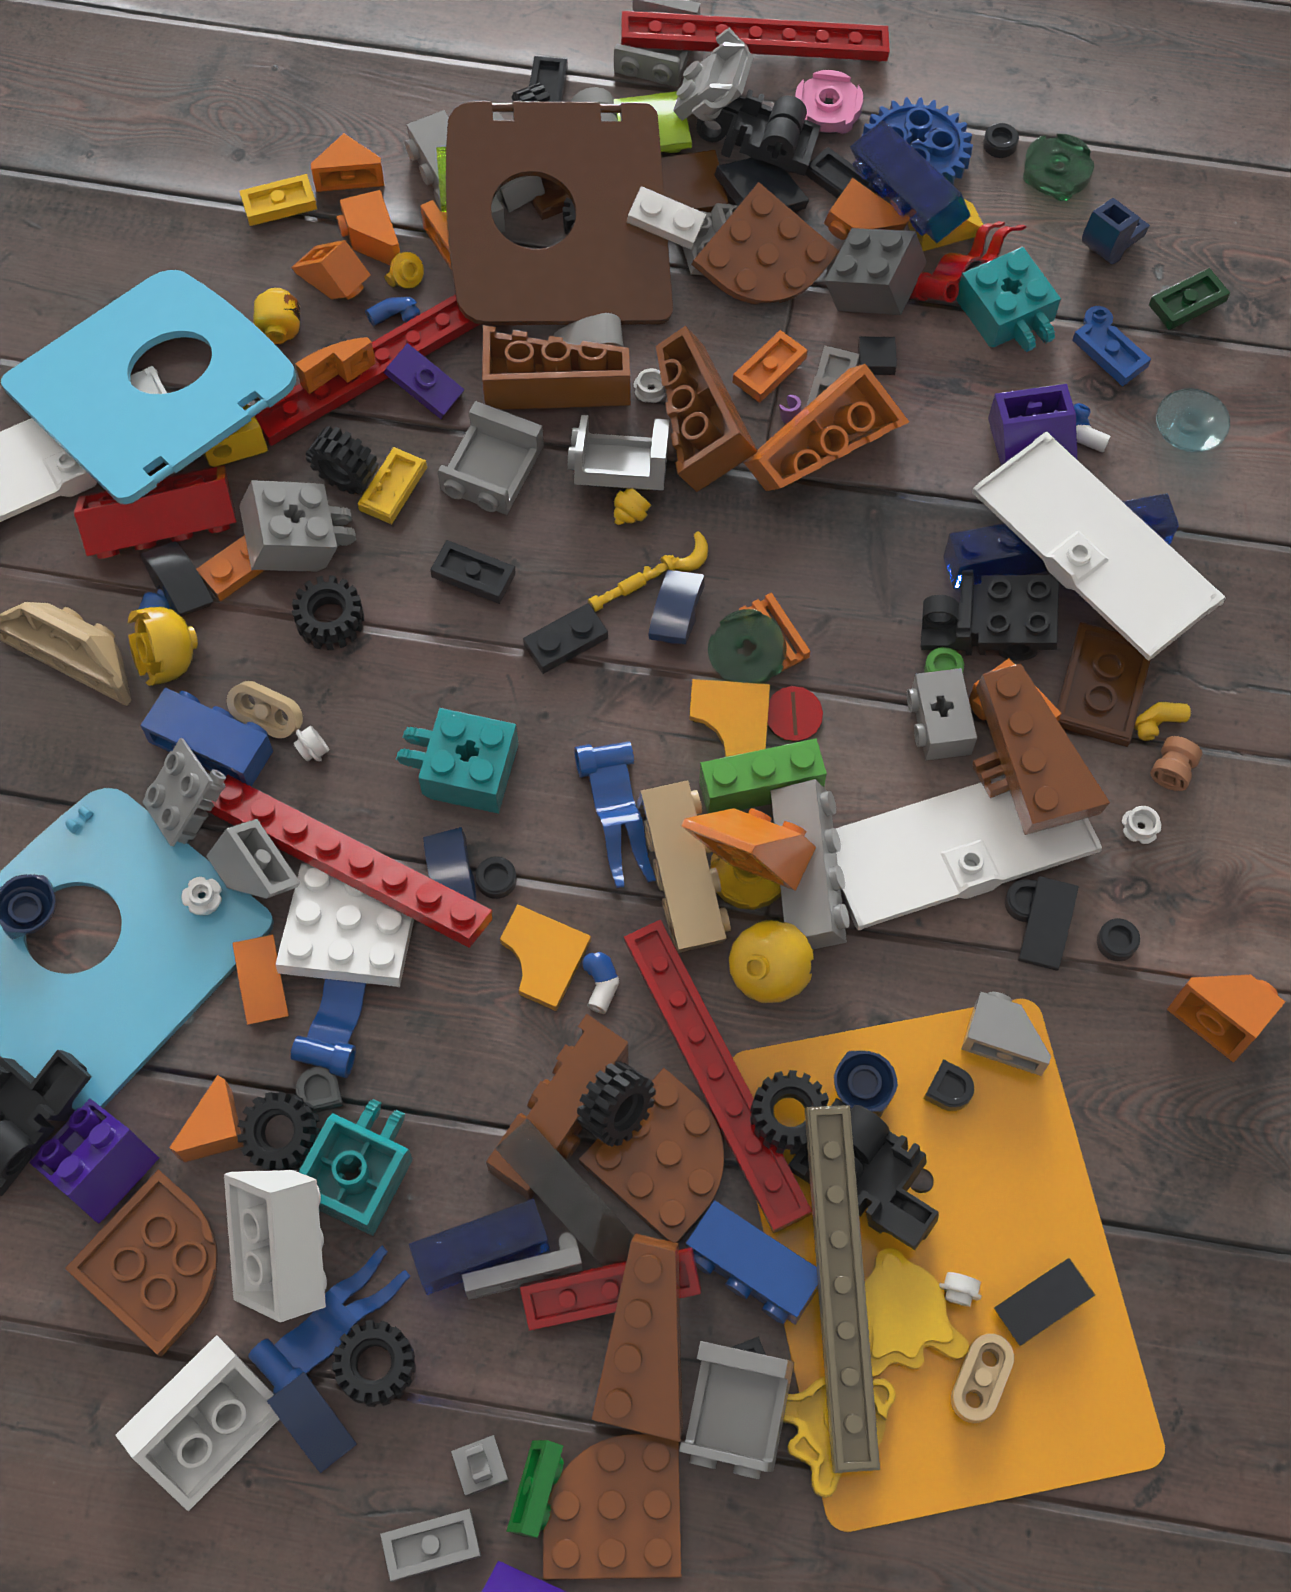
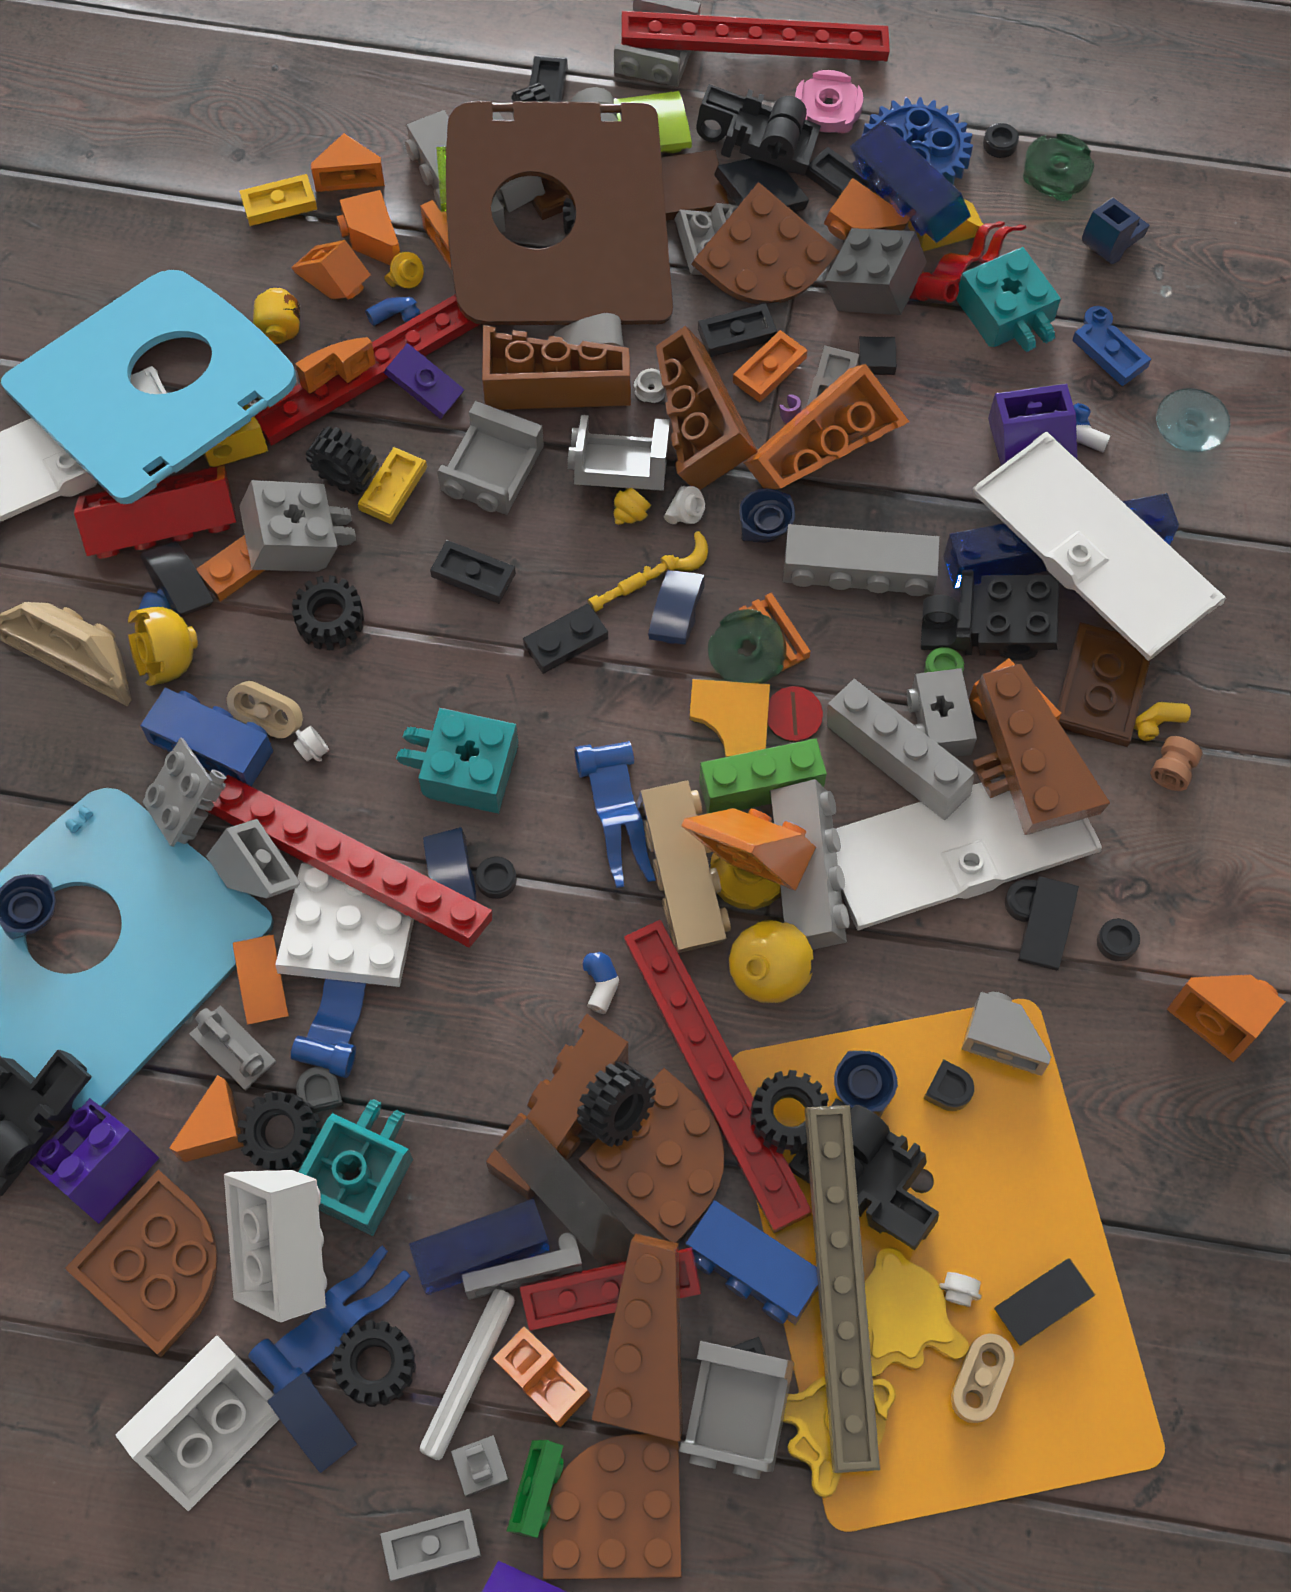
(204, 905): white plate -> none
(231, 1046): none -> light grey hinge
(467, 1374): none -> white axle
(541, 1376): none -> orange slope
(547, 954): light orange tile -> none
(666, 217): white plate -> none
(686, 506): none -> white plate
(715, 80): light grey plate -> none
(737, 330): none -> black plate
(765, 515): none -> dark blue hat
(861, 559): none -> light grey brick
(900, 749): none -> light grey brick
(1143, 815): white plate -> none
(1189, 299): dark green plate -> none

